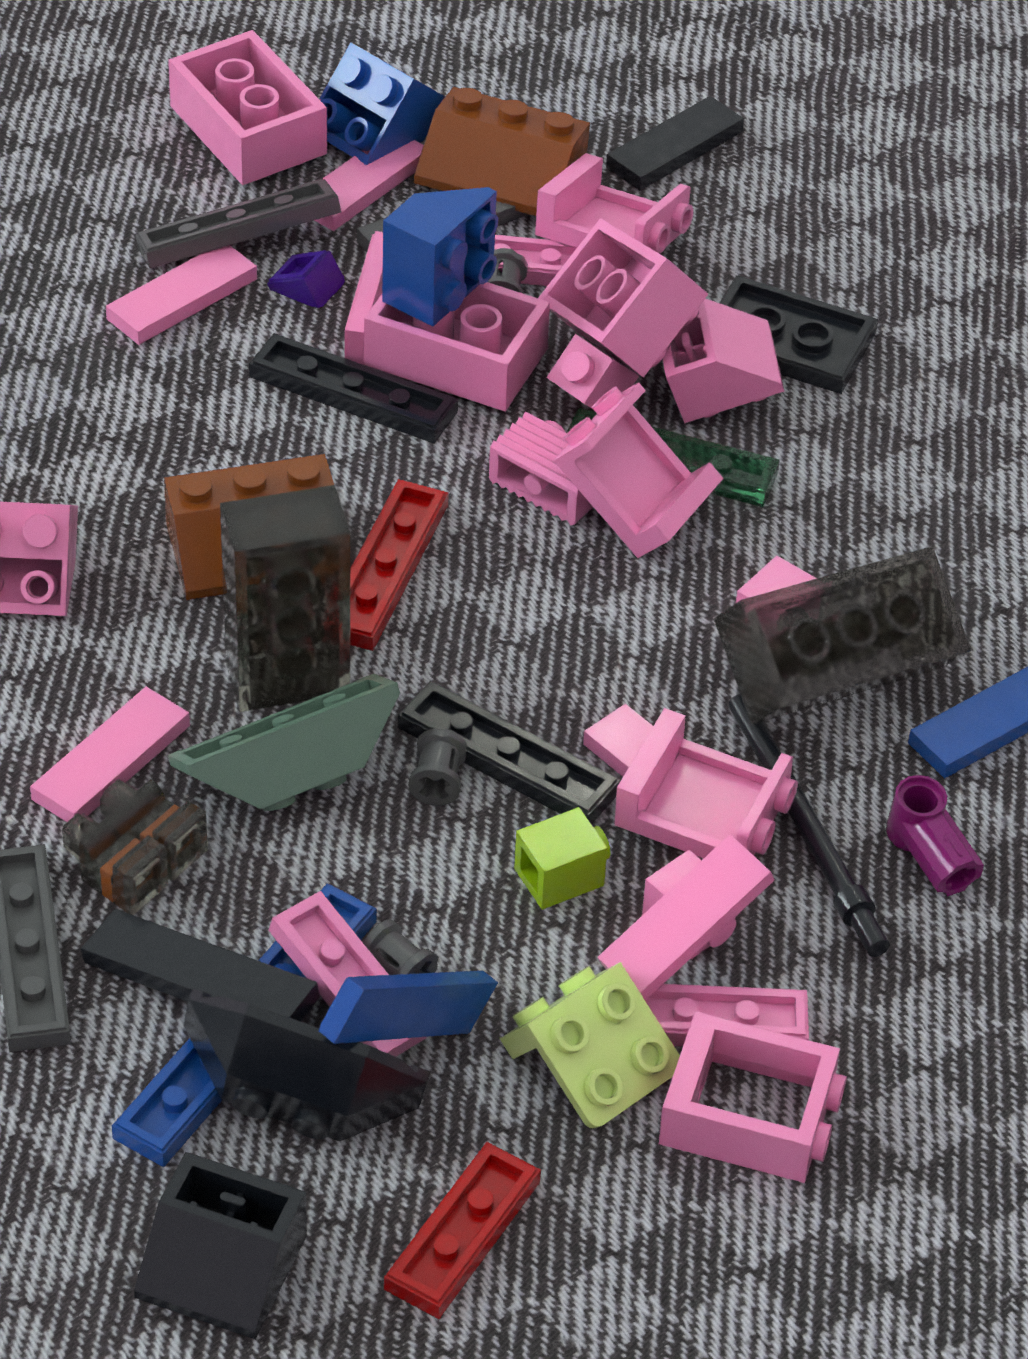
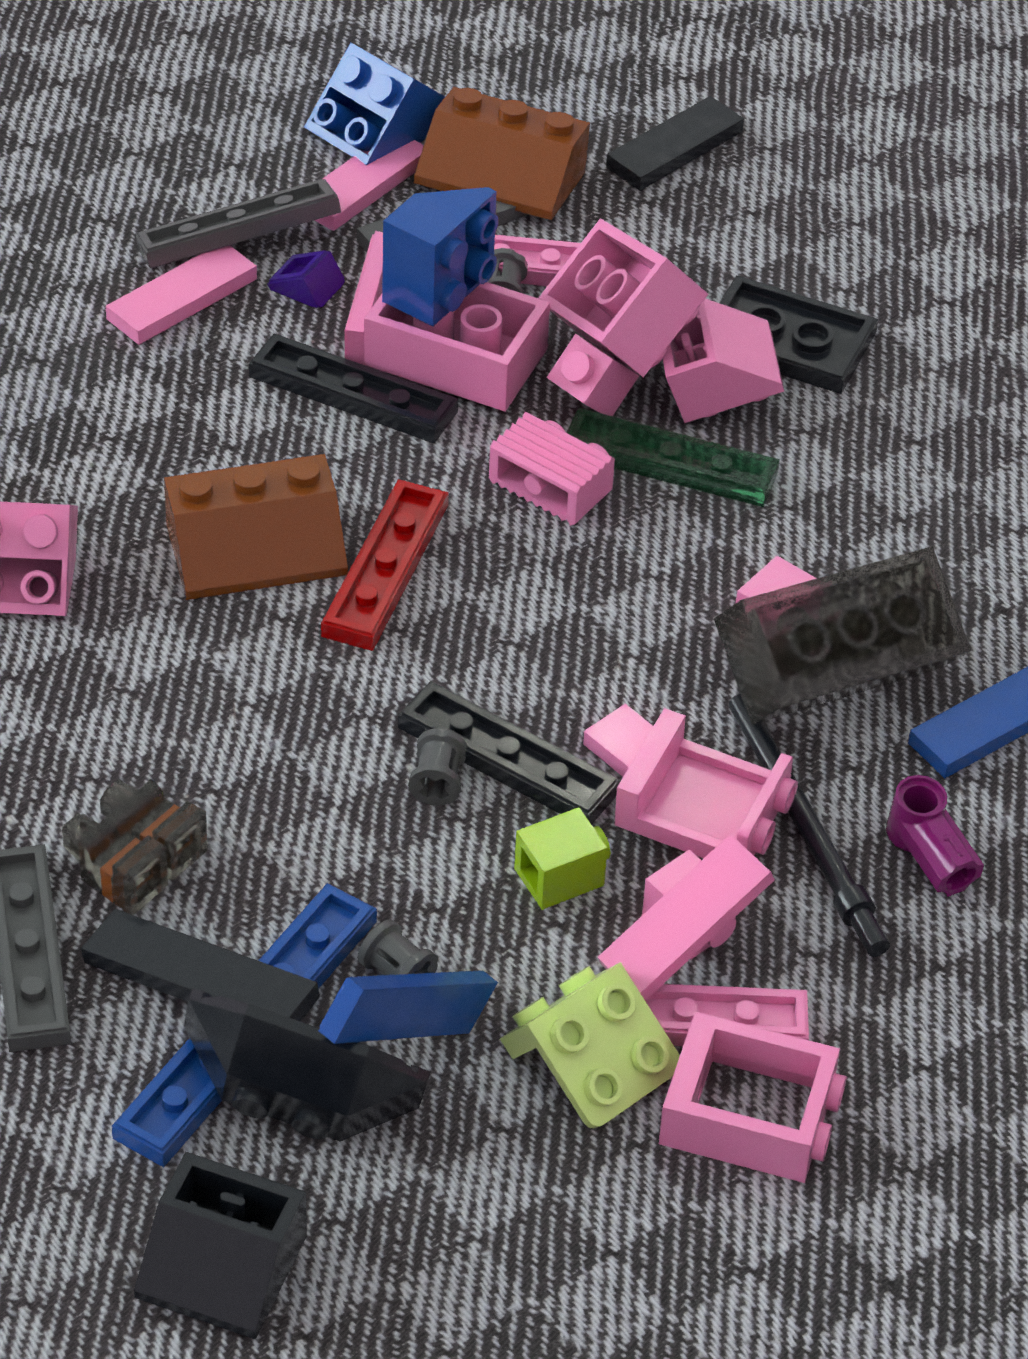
(110, 753): bright pink tile -> none
(248, 107): bright pink brick -> none
(286, 596): clear smoke brick -> none
(295, 747): sand green wedge -> none
(329, 953): bright pink plate -> none
(462, 1230): red tile -> none
(577, 200): bright pink panel -> none
(633, 473): bright pink panel -> none

